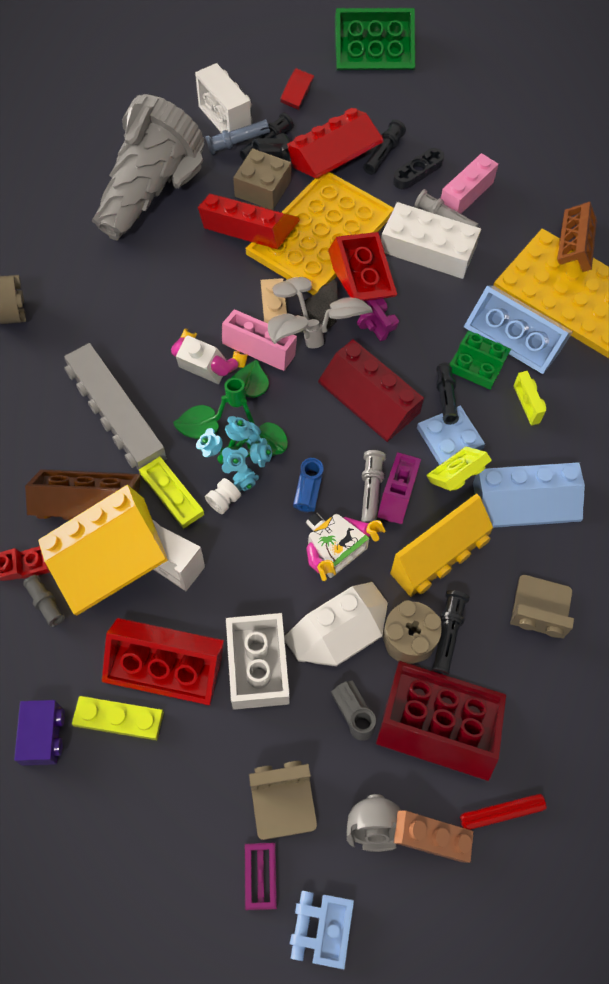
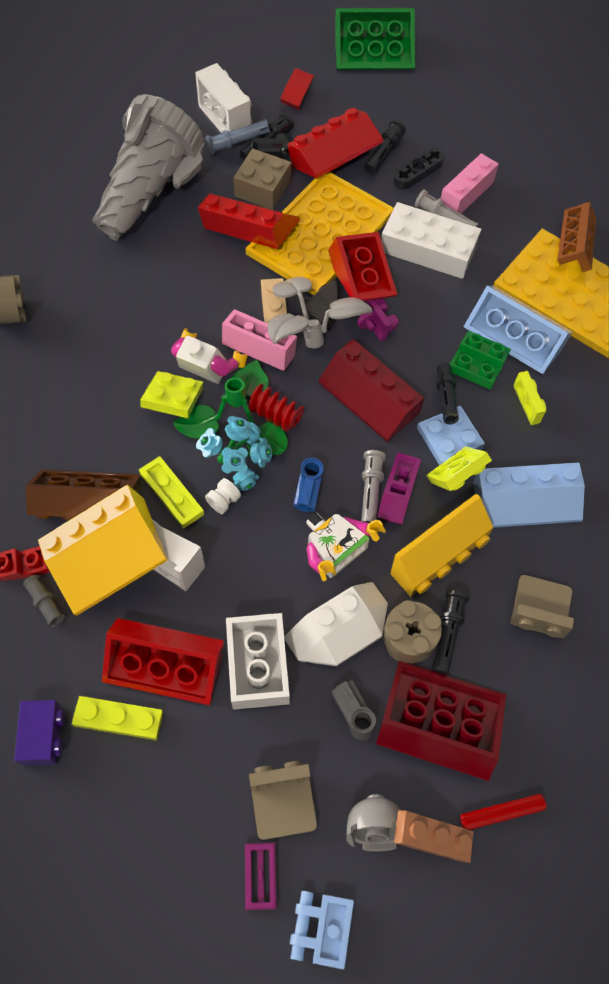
(114, 407): light grey brick -> none
(172, 394): none -> neon yellow plate
(274, 409): none -> red piece

